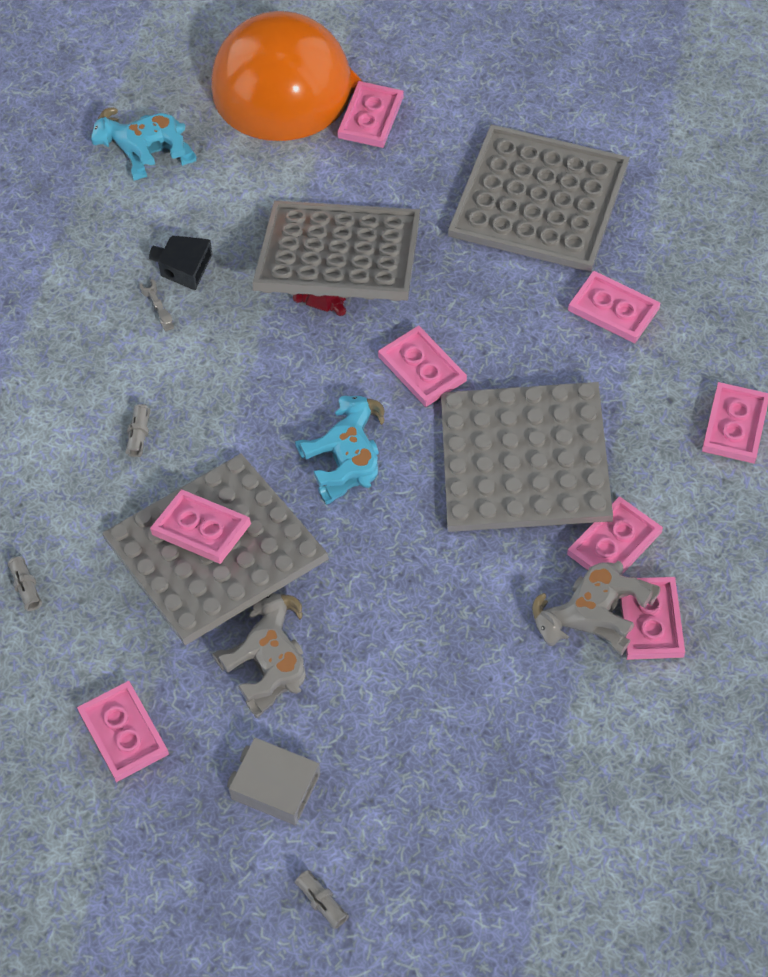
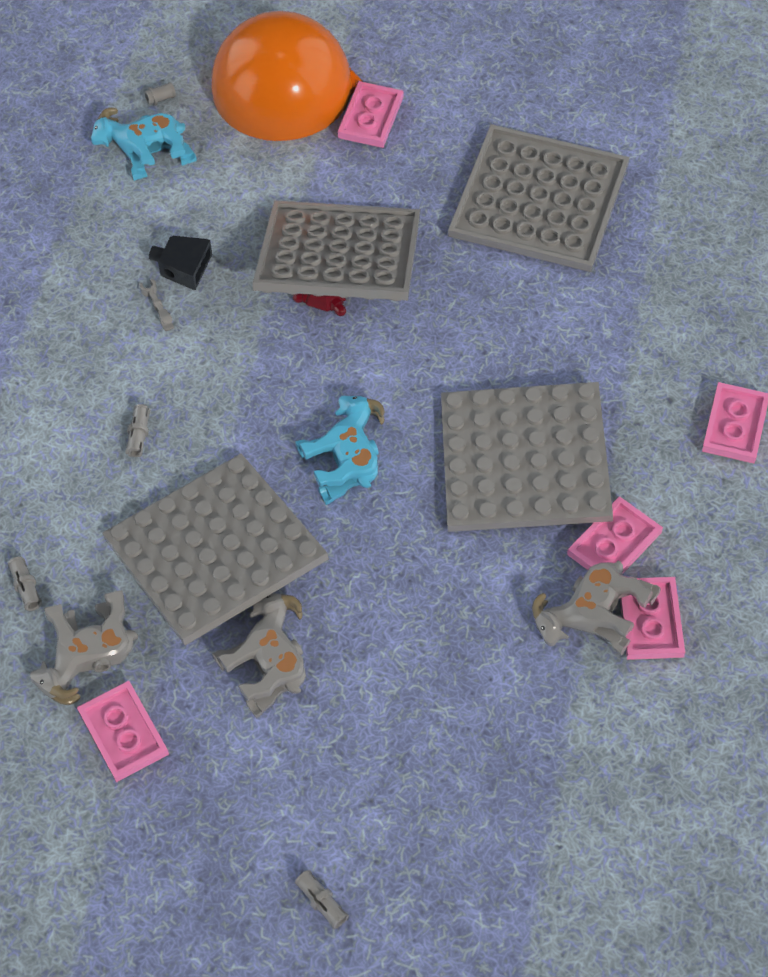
(84, 649): none -> light grey animal
(159, 93): none -> light grey pin
(200, 526): bright pink plate -> none
(274, 780): light grey brick -> none
(422, 366): bright pink plate -> none
(614, 306): bright pink plate -> none

